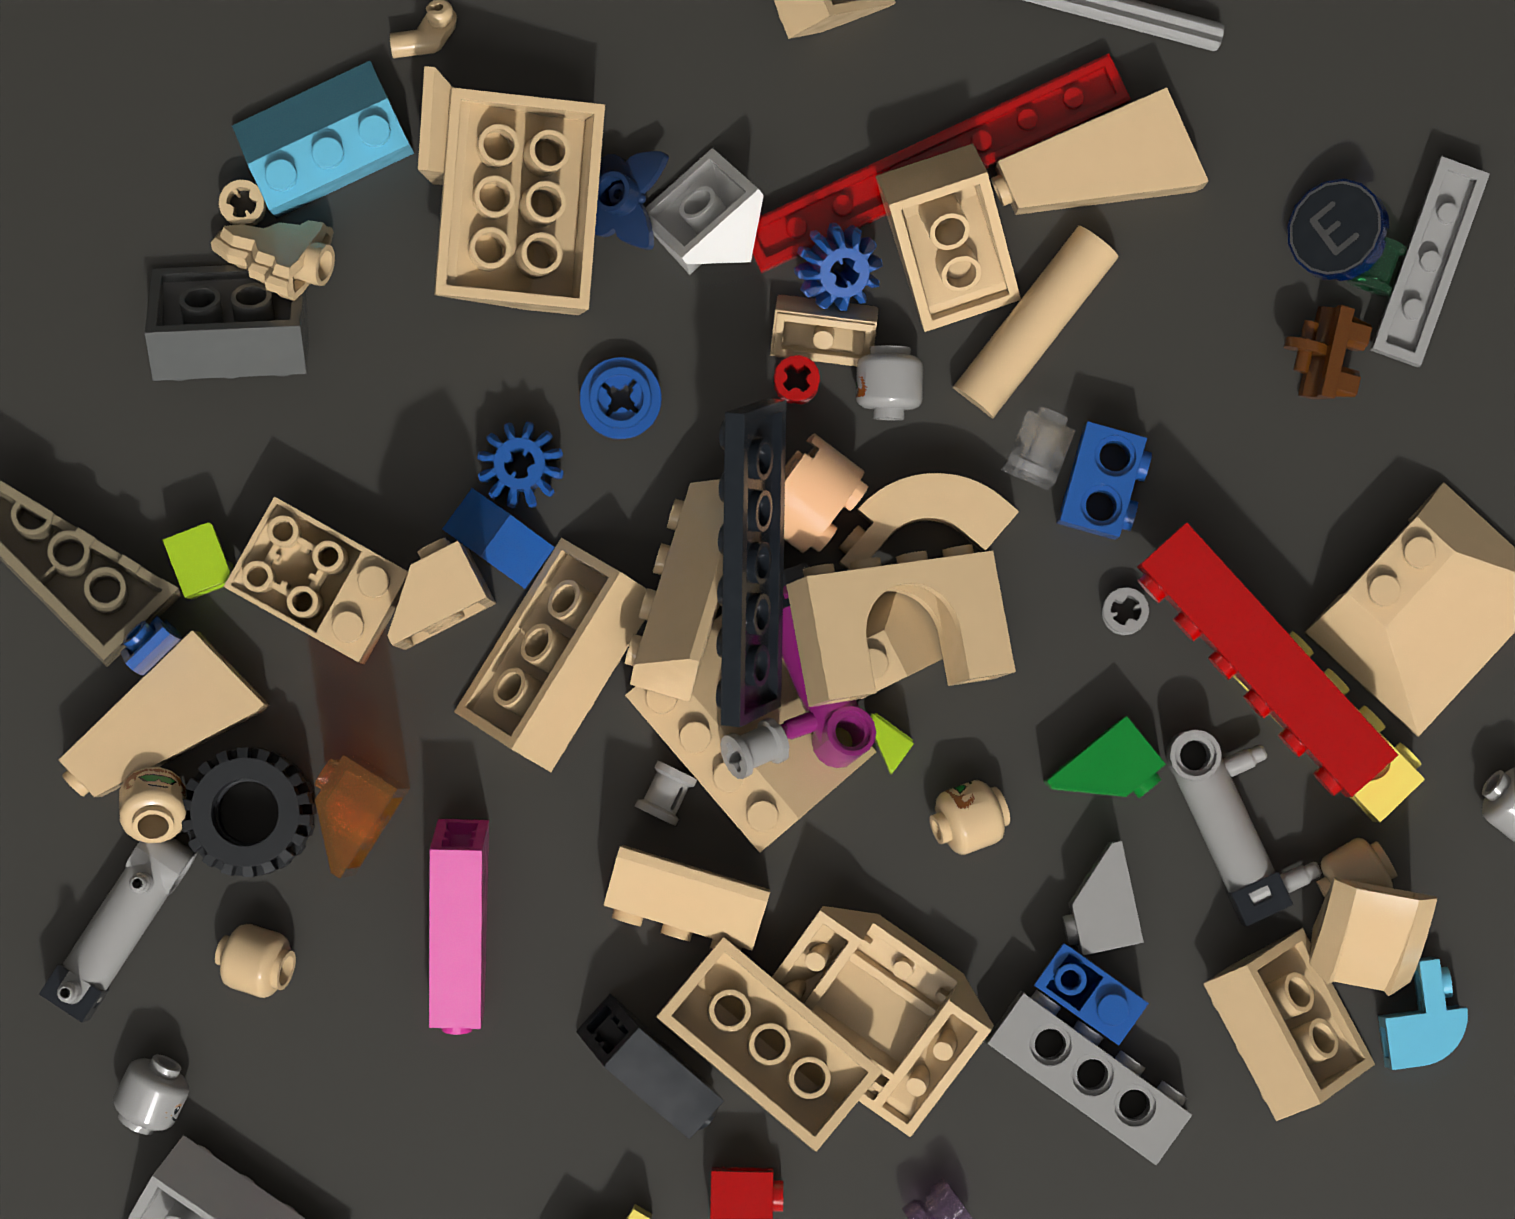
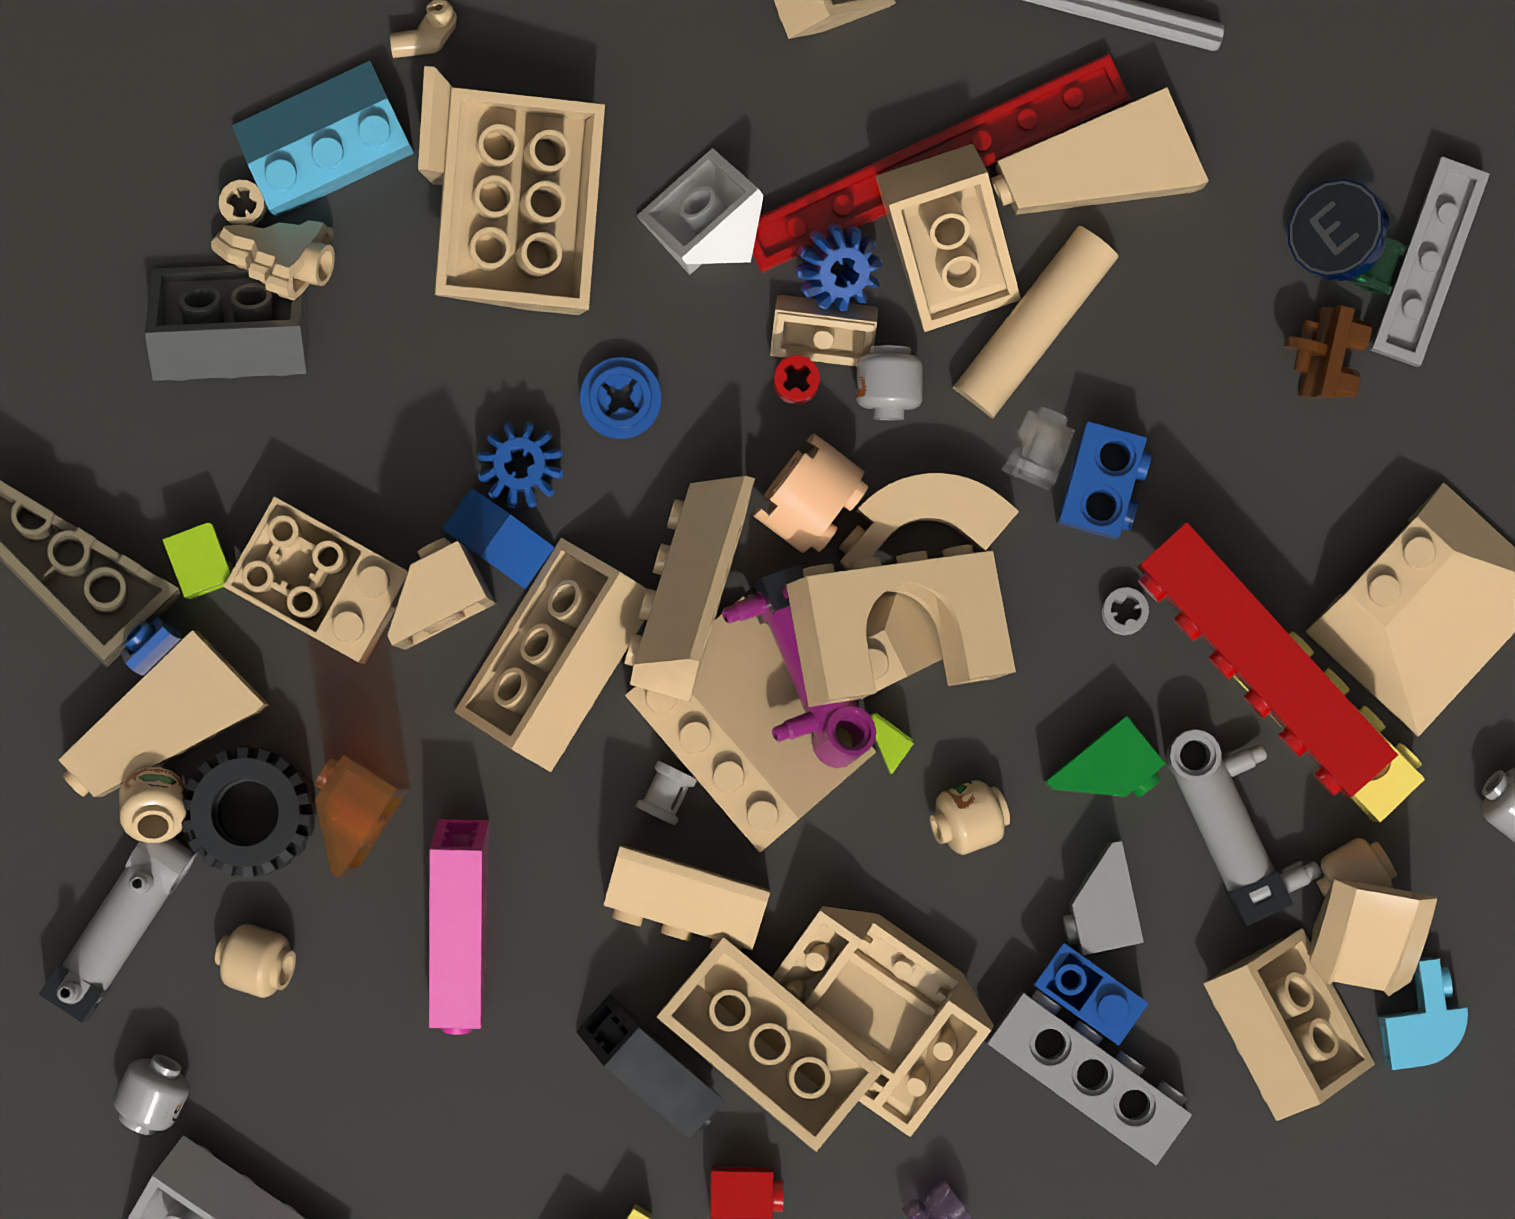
(623, 194): dark blue animal -> none
(752, 561): black plate -> none
(754, 748): light grey bush -> none

